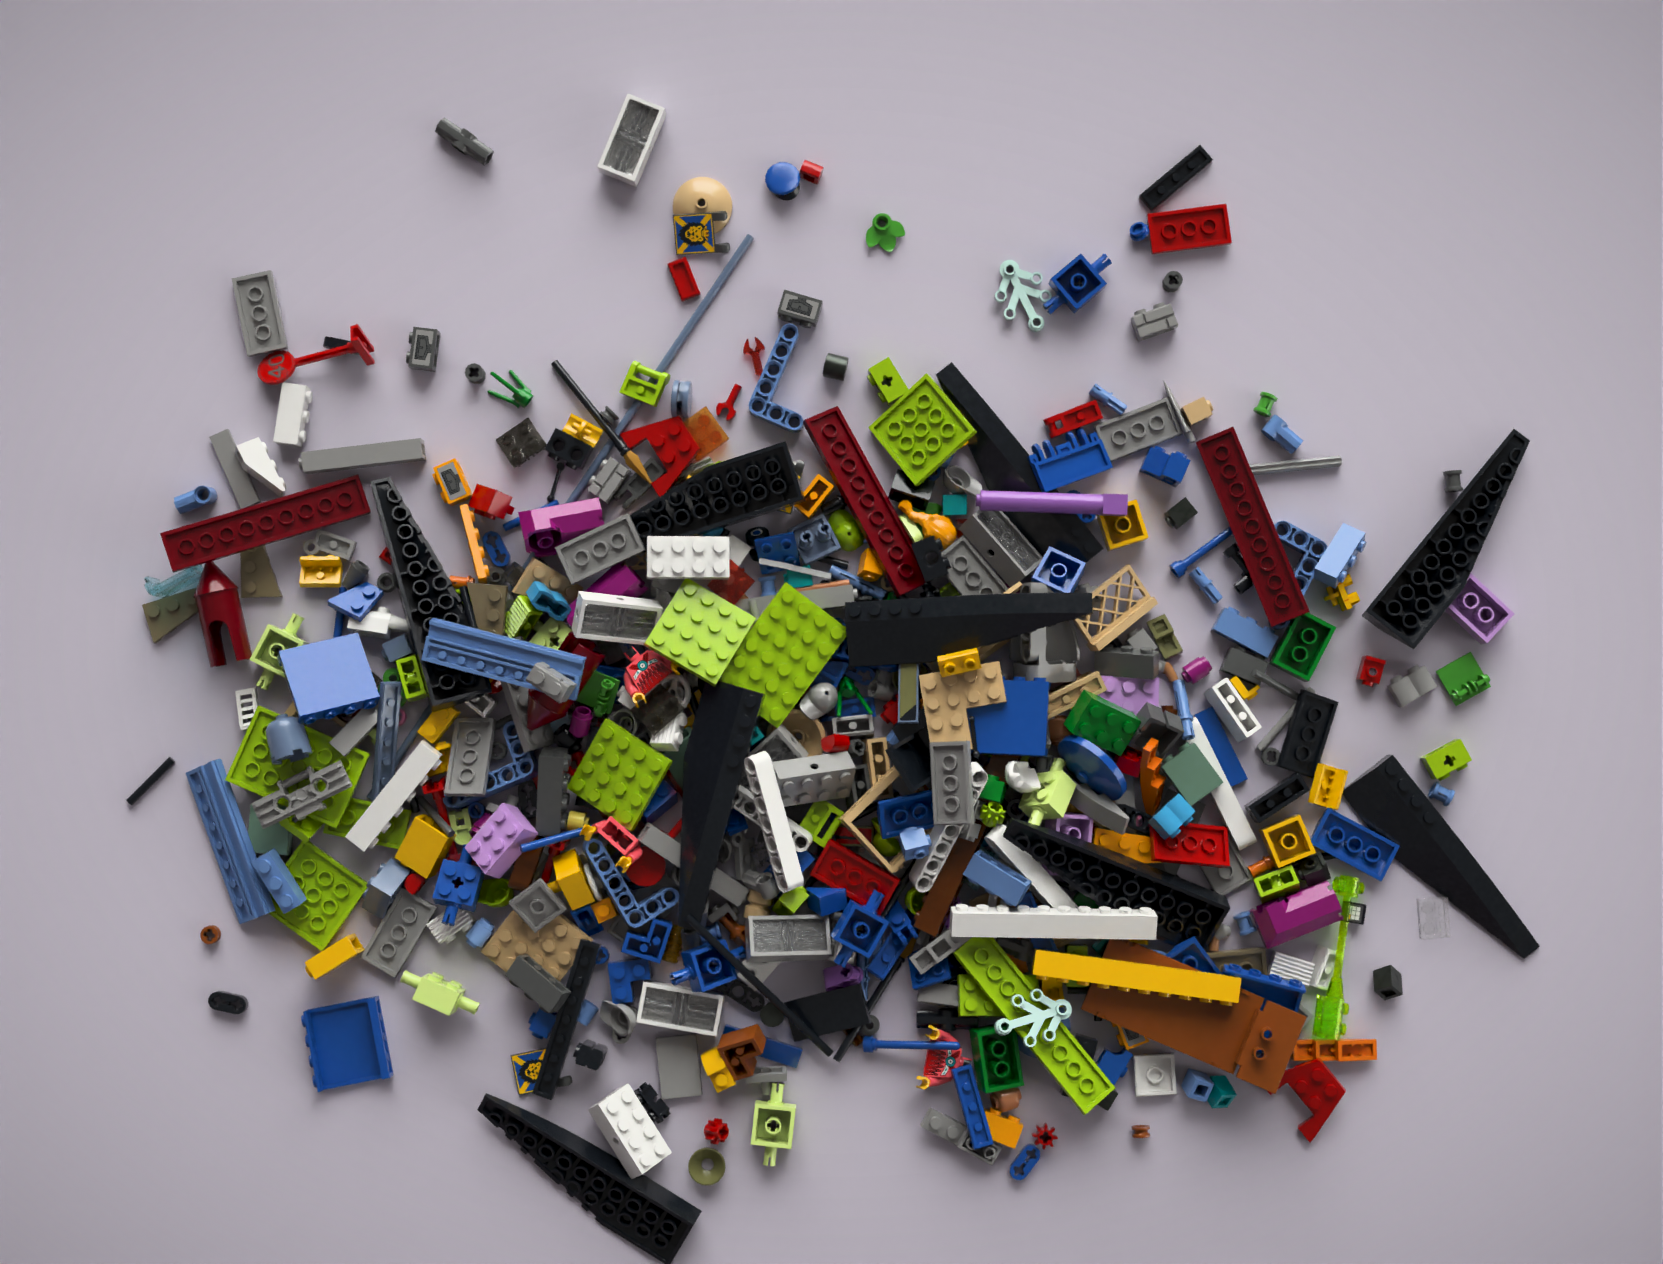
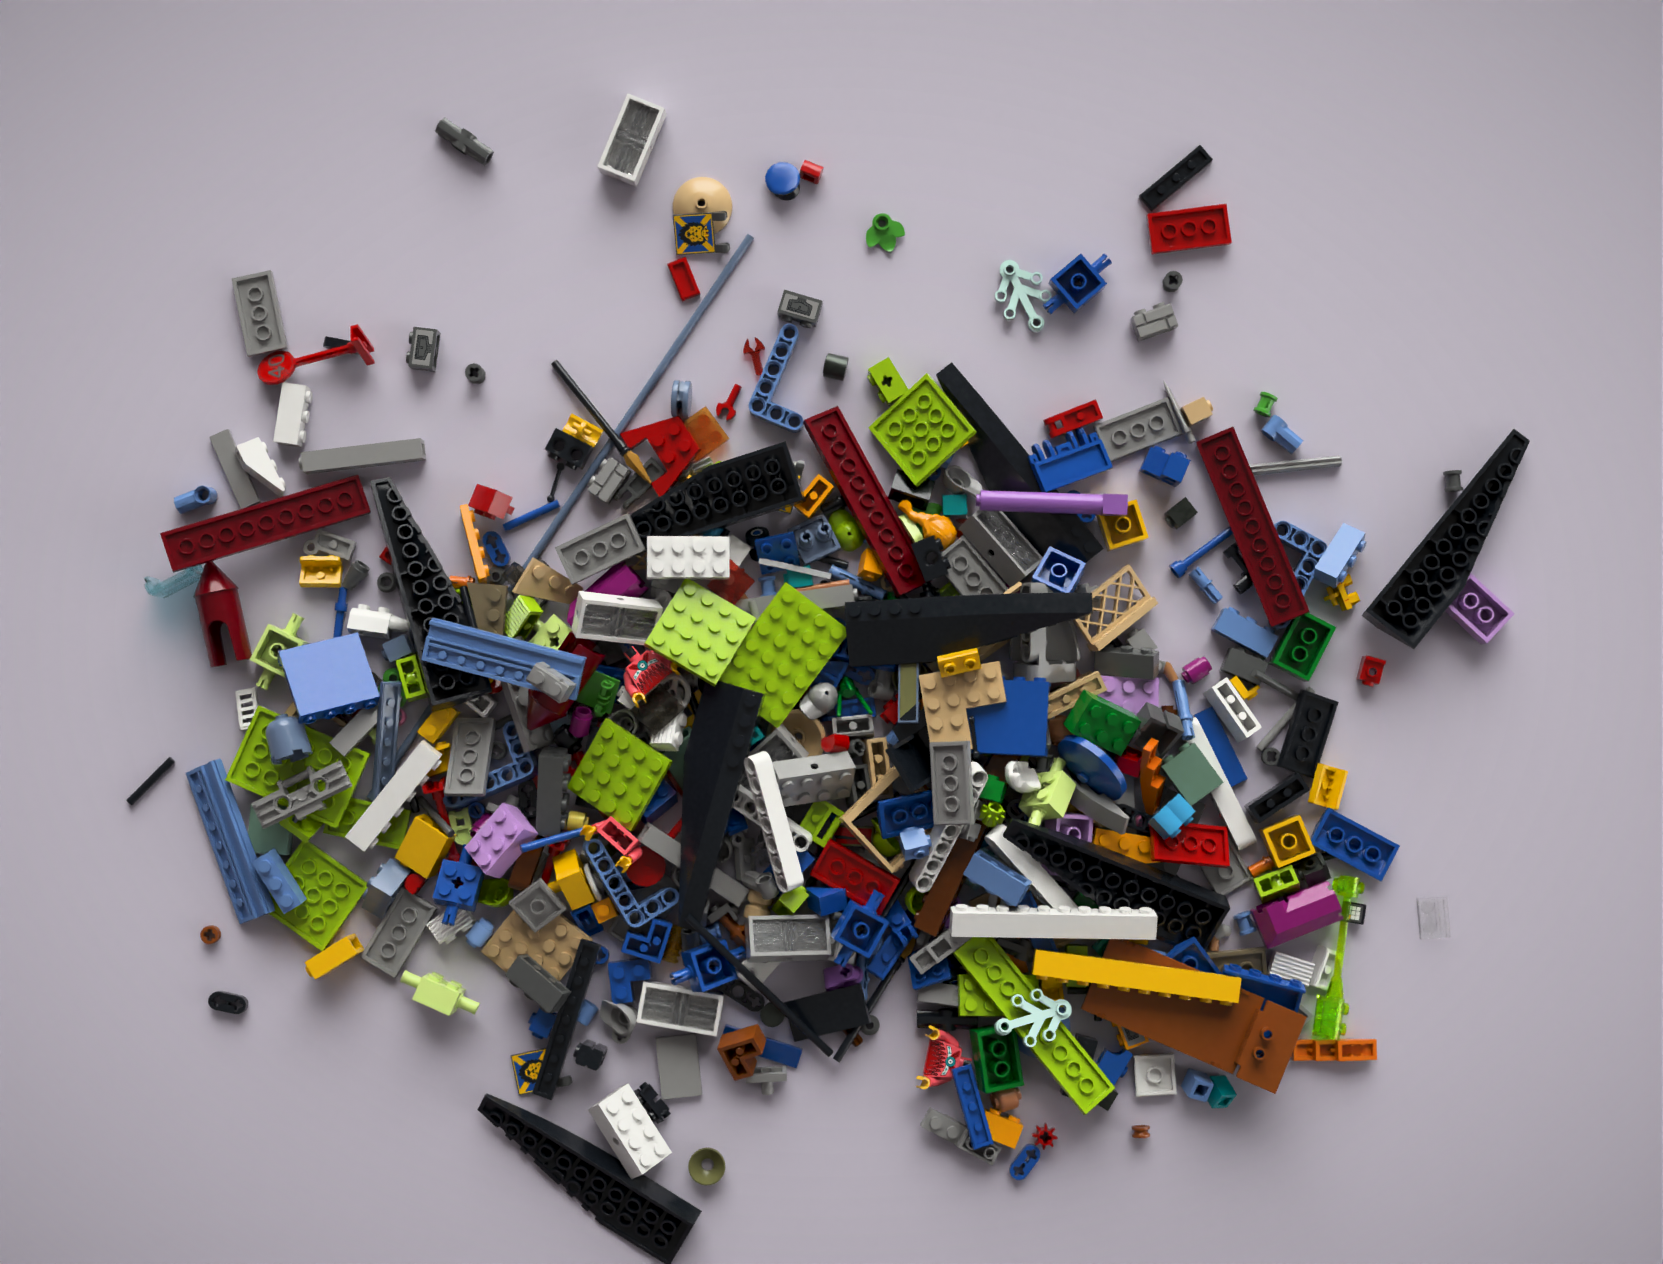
(169, 613): dark tan wing -> none
(257, 575): dark tan wing -> none
(347, 1043): blue panel -> none
(357, 601): wing -> none
(452, 482): brick -> none
(521, 396): green plant -> none
(521, 443): clear smoke hinge -> none
(548, 601): dark azure brick -> none
(558, 524): magenta brick -> none
(609, 415): dark grey bush -> none
(641, 389): lime plate -> none
(716, 1131): red gear -> none
(717, 1069): yellow brick -> none
(782, 1134): yellowish green brick -> none
(872, 1044): blue piece -> none
(1107, 399): medium blue axle -> none
(1139, 231): blue plate -> none
(1164, 637): olive slope -> none
(1317, 1090): red wing -> none
(1387, 982): pearl dark grey panel -> none
(1412, 685): light grey brick -> none
(1430, 849): black wedge -> none
(1435, 760): lime brick -> none
(1447, 795): medium blue bush -> none
(1463, 678): bright green hinge -> none

